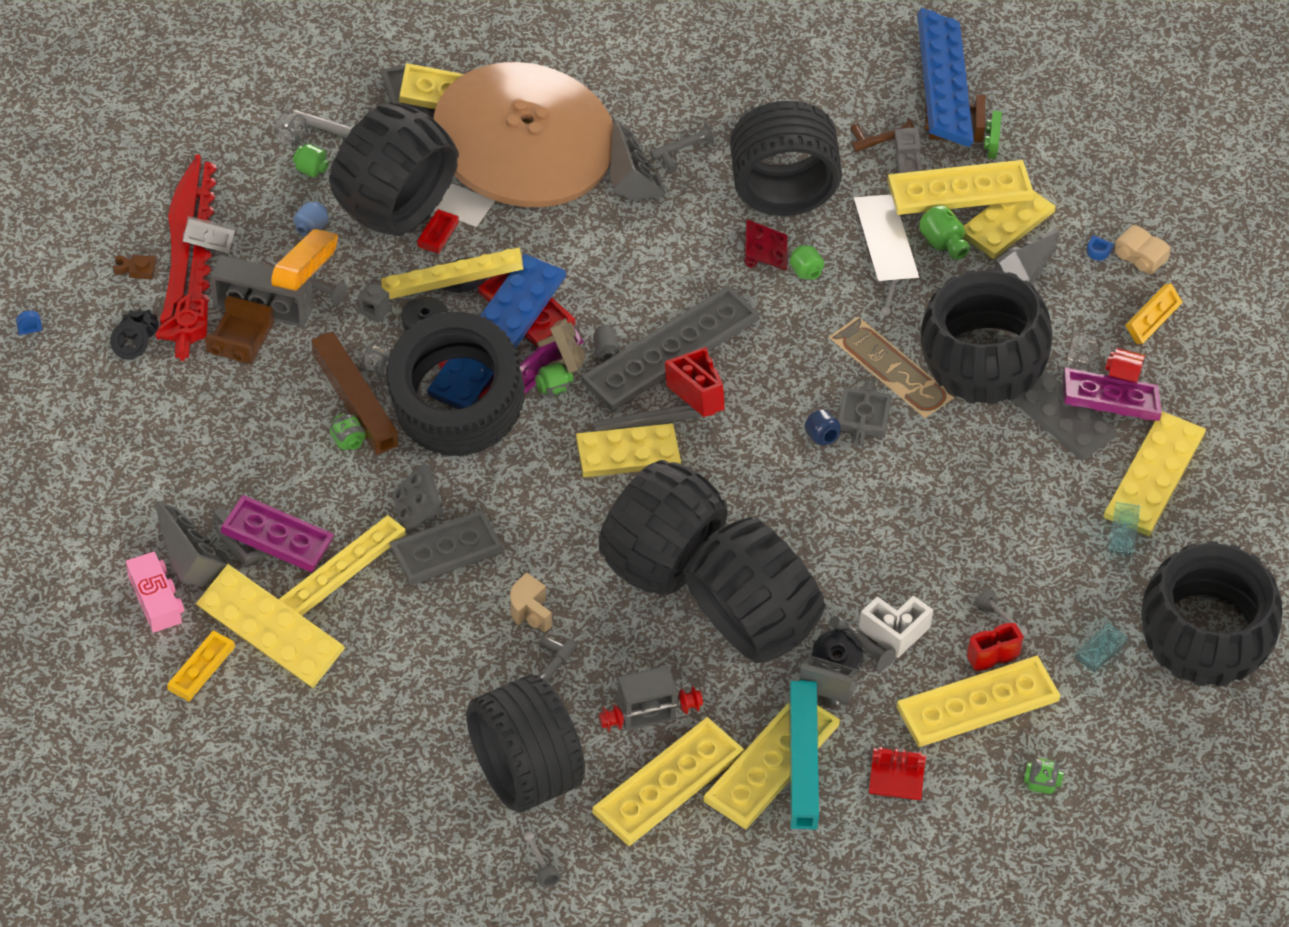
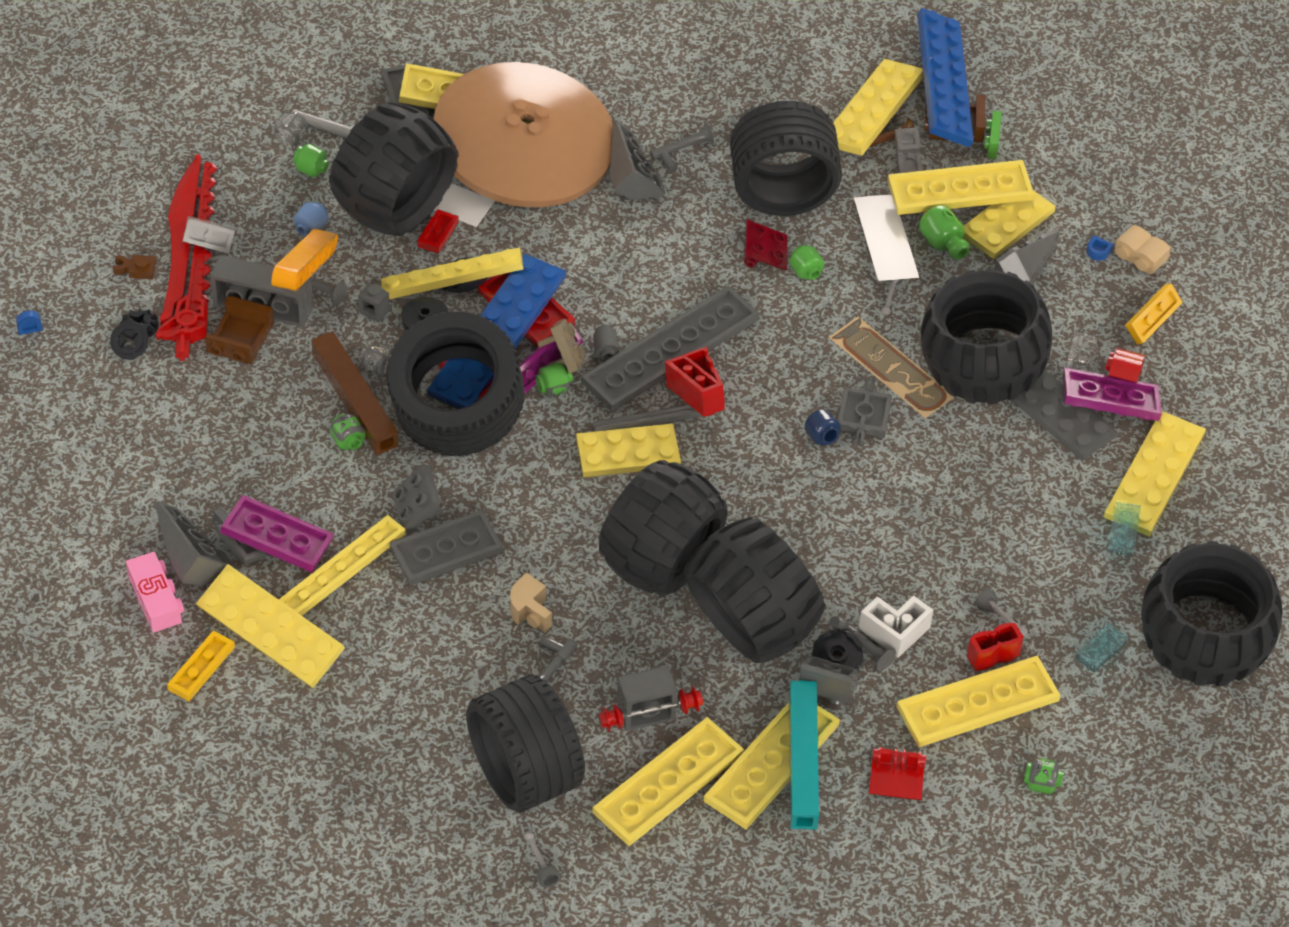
(875, 105): none -> light yellow plate

